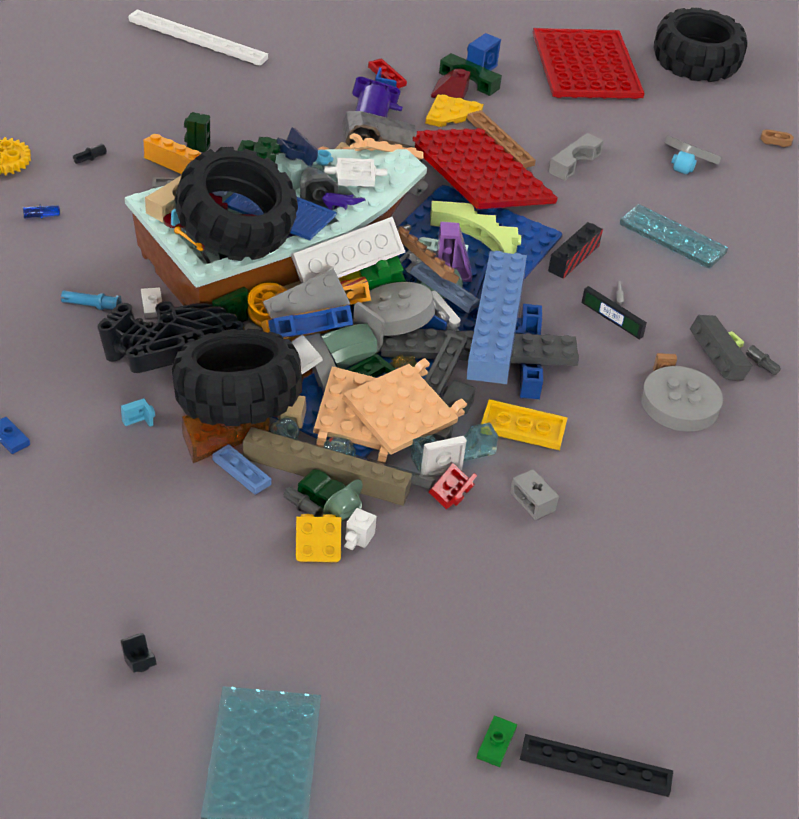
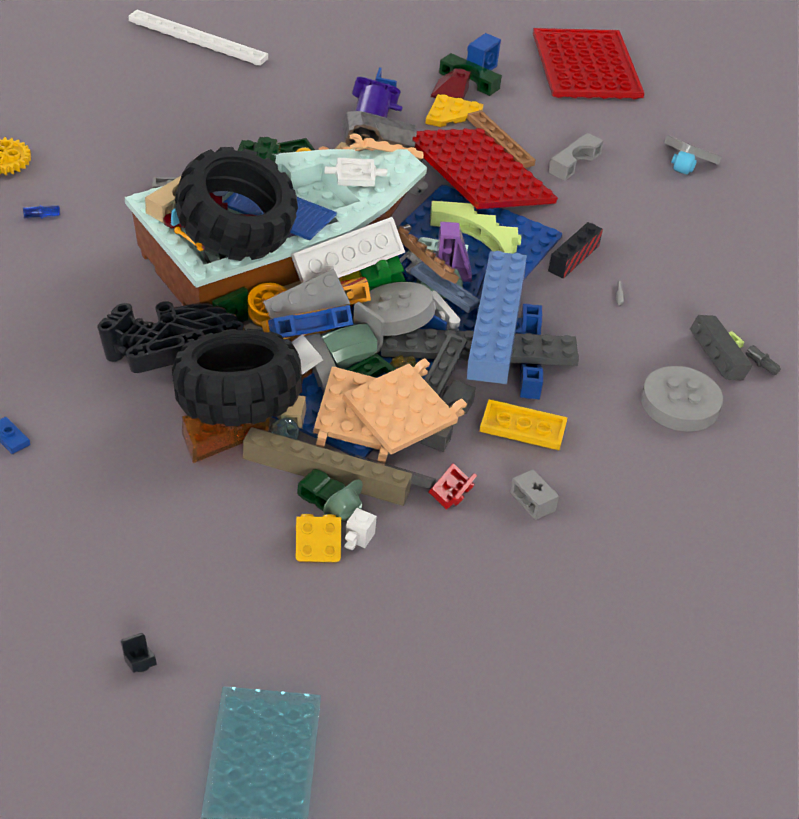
(90, 153): black axle -> none
(99, 301): dark azure pin -> none
(136, 412): medium azure bracket -> none
(150, 299): white plate -> none
(168, 153): light orange brick -> none
(197, 132): dark green brick -> none
(241, 469): medium blue plate -> none
(298, 147): dark blue bracket -> none
(302, 502): dark grey axle -> none
(315, 185): dark grey cone -> none
(324, 157): medium azure plate -> none
(340, 200): dark purple piece -> none
(340, 445): clear light blue head -> none
(387, 72): red plate -> none
(441, 454): white tile -> none
(480, 443): clear light blue arch -> none
(496, 741): green plate -> none
(597, 765): black plate -> none
(614, 312): tile -> none
(664, 360): medium nougat plate -> none
(673, 236): clear light blue plate -> none
(700, 44): black tyre -> none
(777, 138): medium nougat plate -> none

